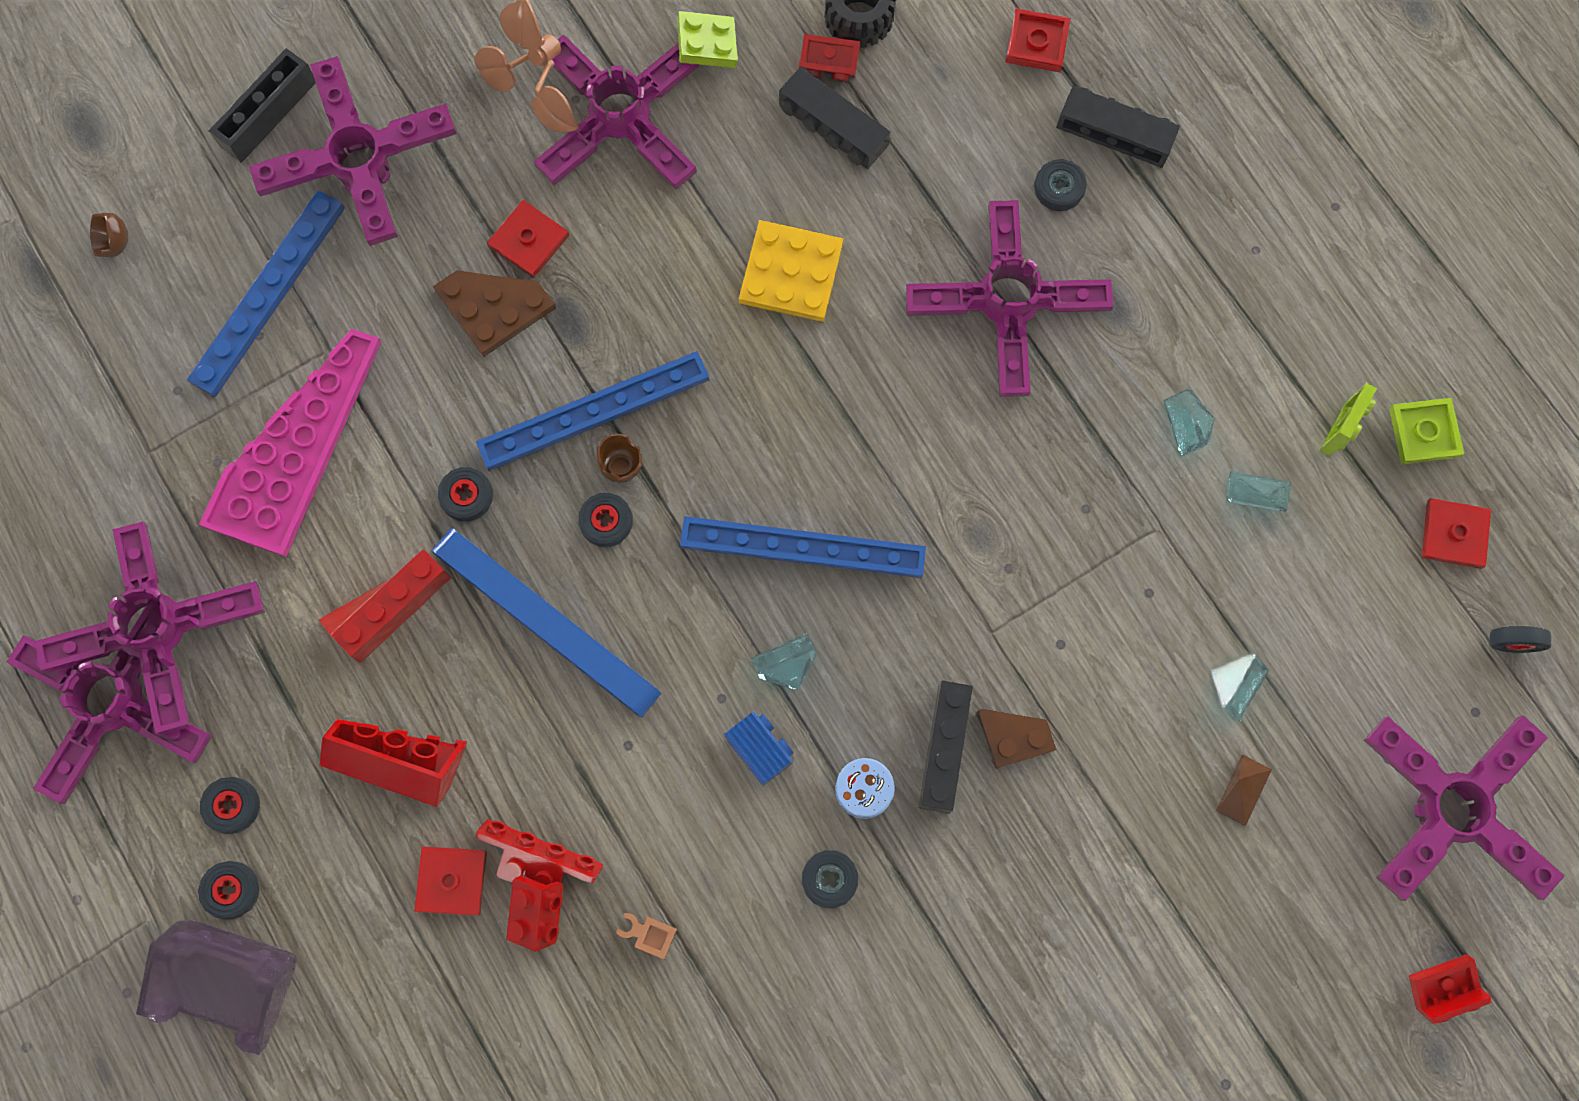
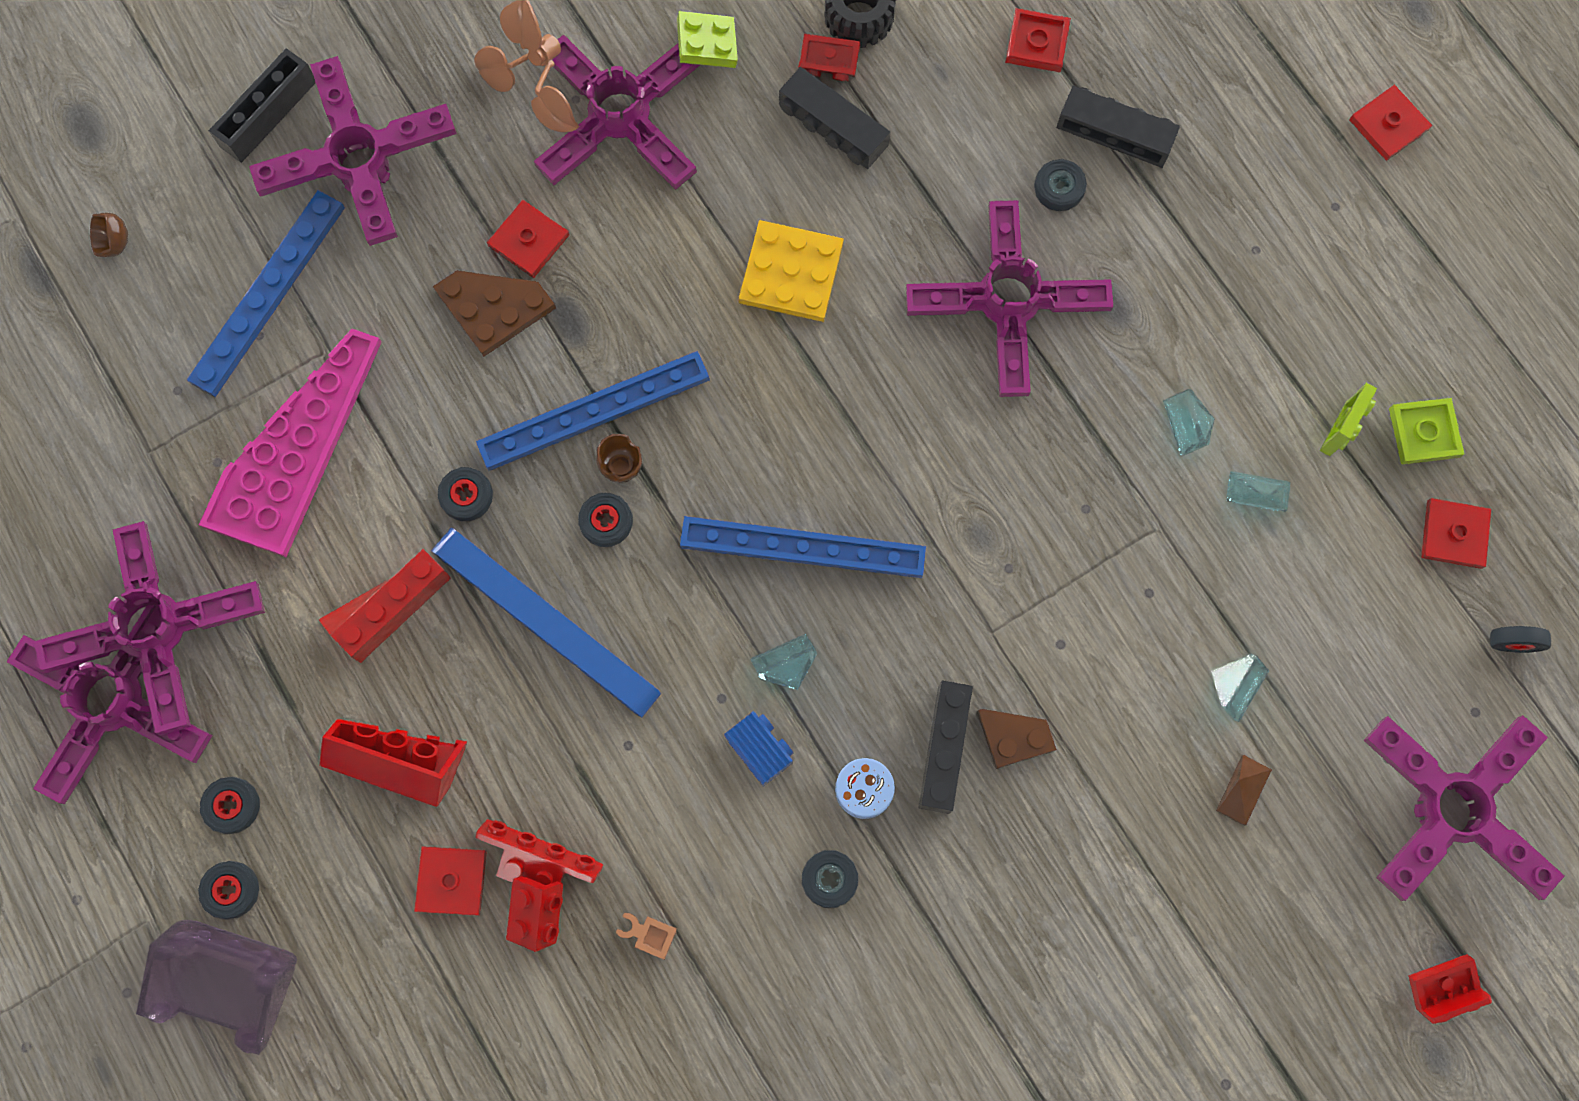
(1390, 122): none -> red plate

